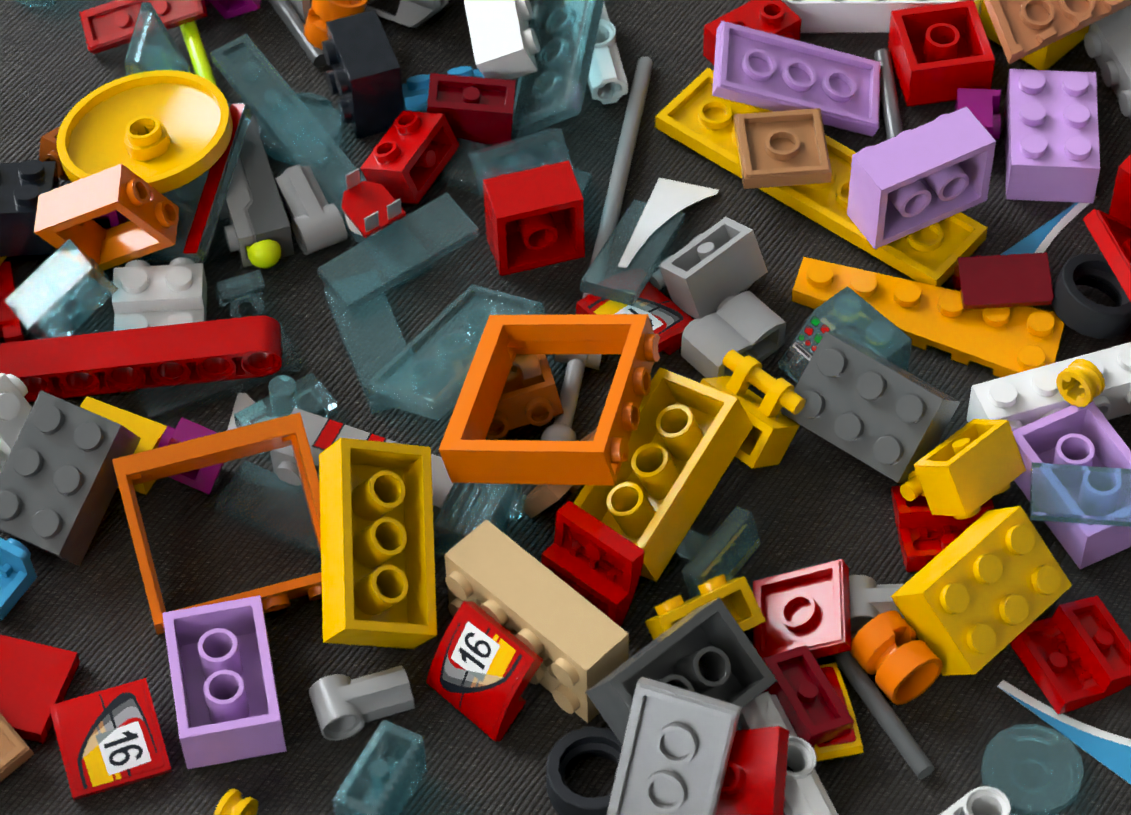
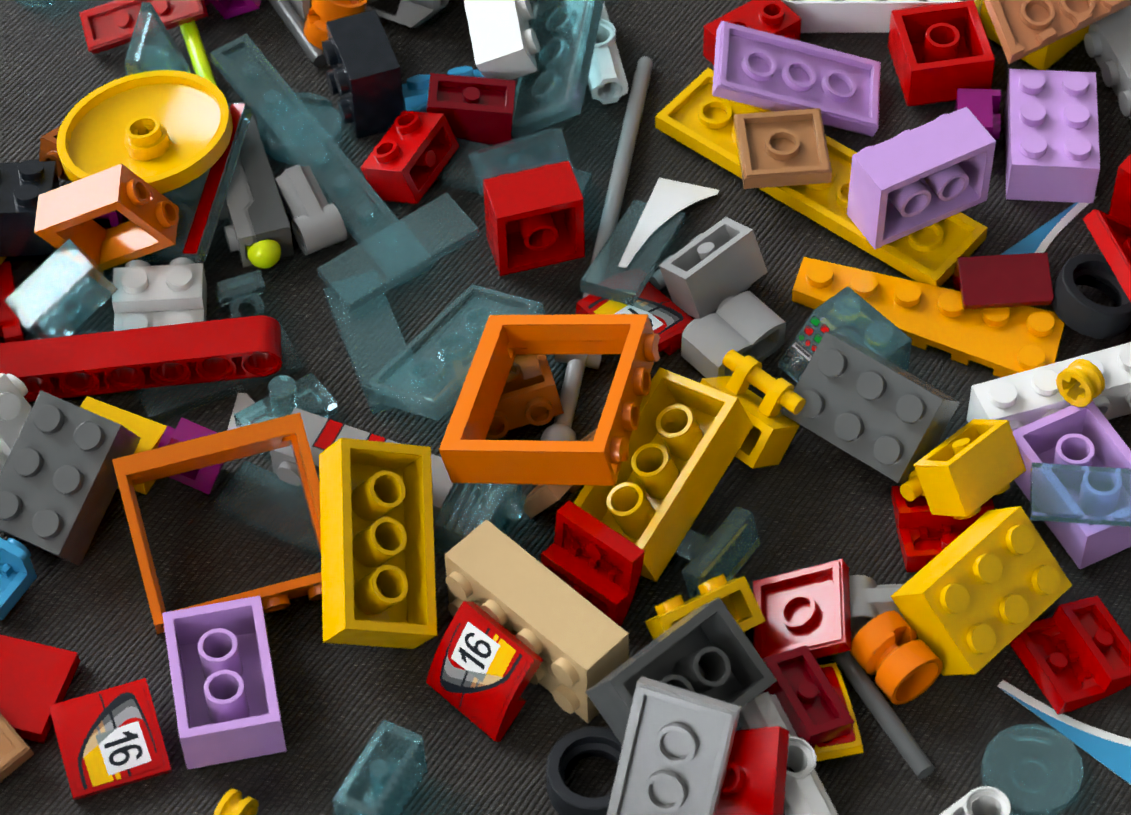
(347, 704): light grey piece -> none
(368, 206): red piece -> none
(888, 94): dark grey bar -> none

